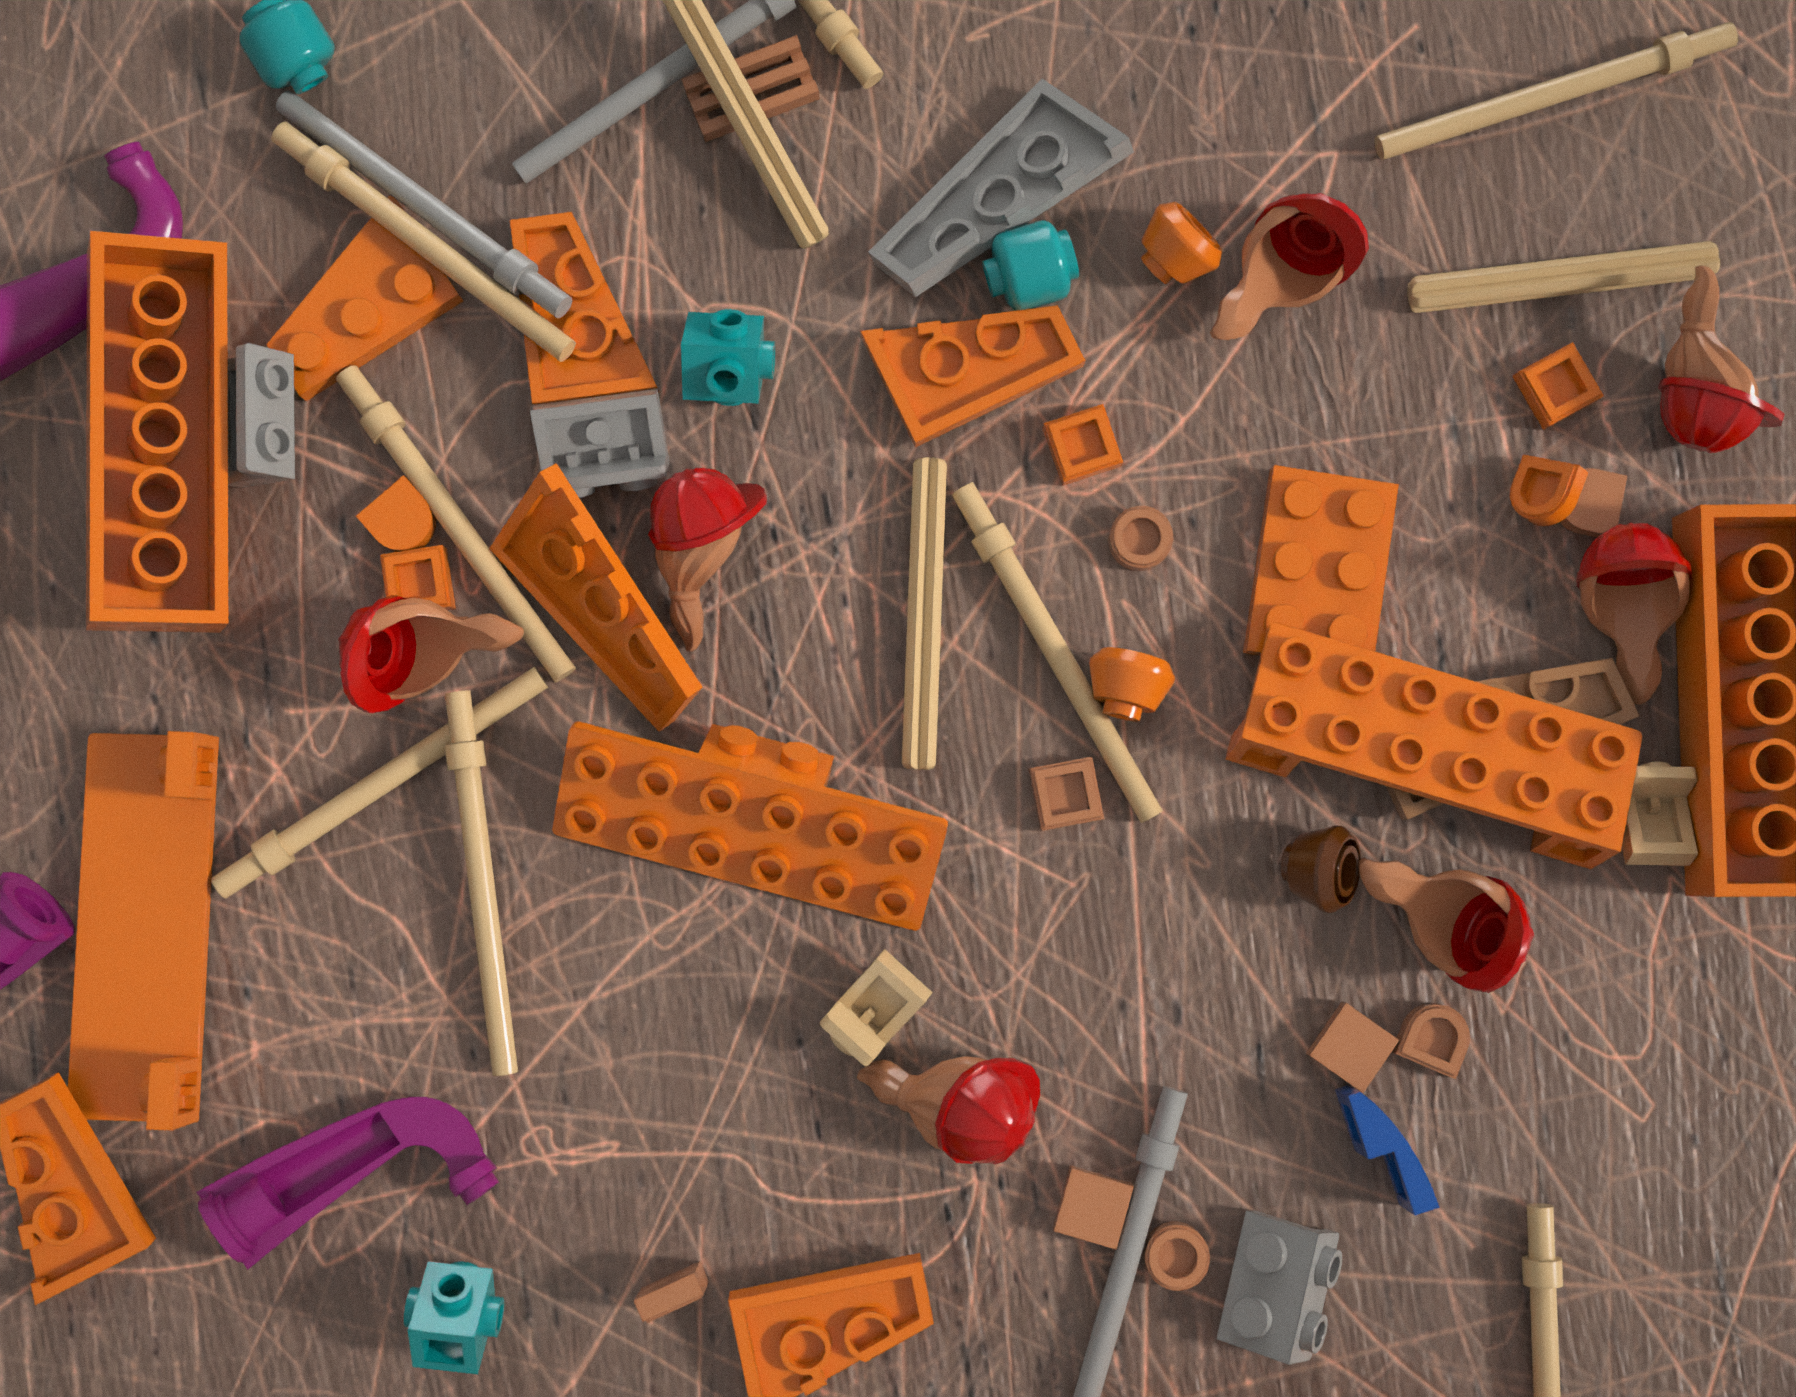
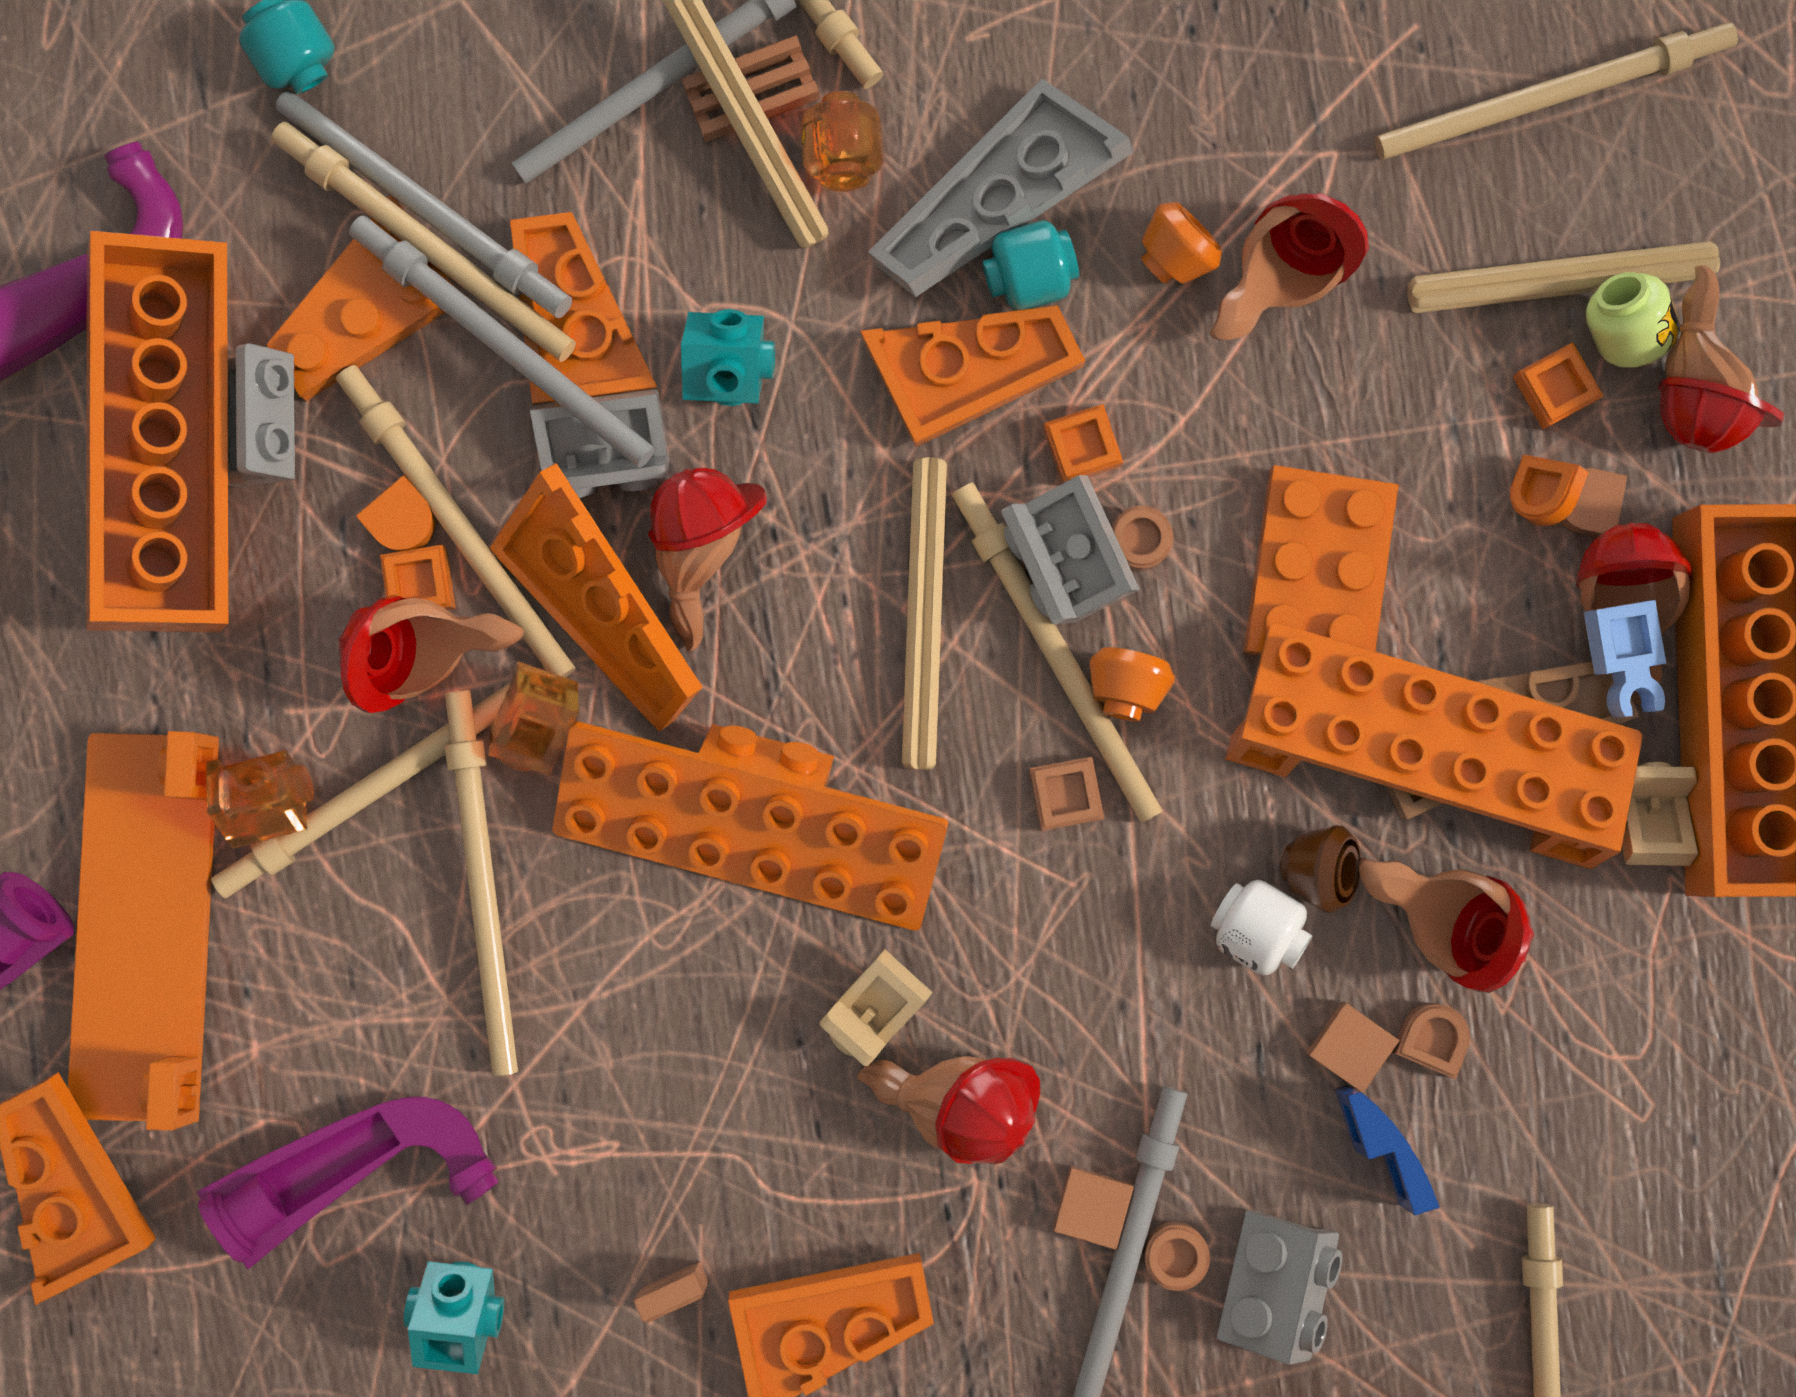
(258, 798): none -> clear orange brick
(410, 267): none -> light grey bar
(534, 719): none -> clear orange brick
(842, 142): none -> clear orange head
(1069, 552): none -> light grey bracket
(1261, 927): none -> white head
(1627, 643): none -> light blue plate
(1632, 319): none -> yellowish green head

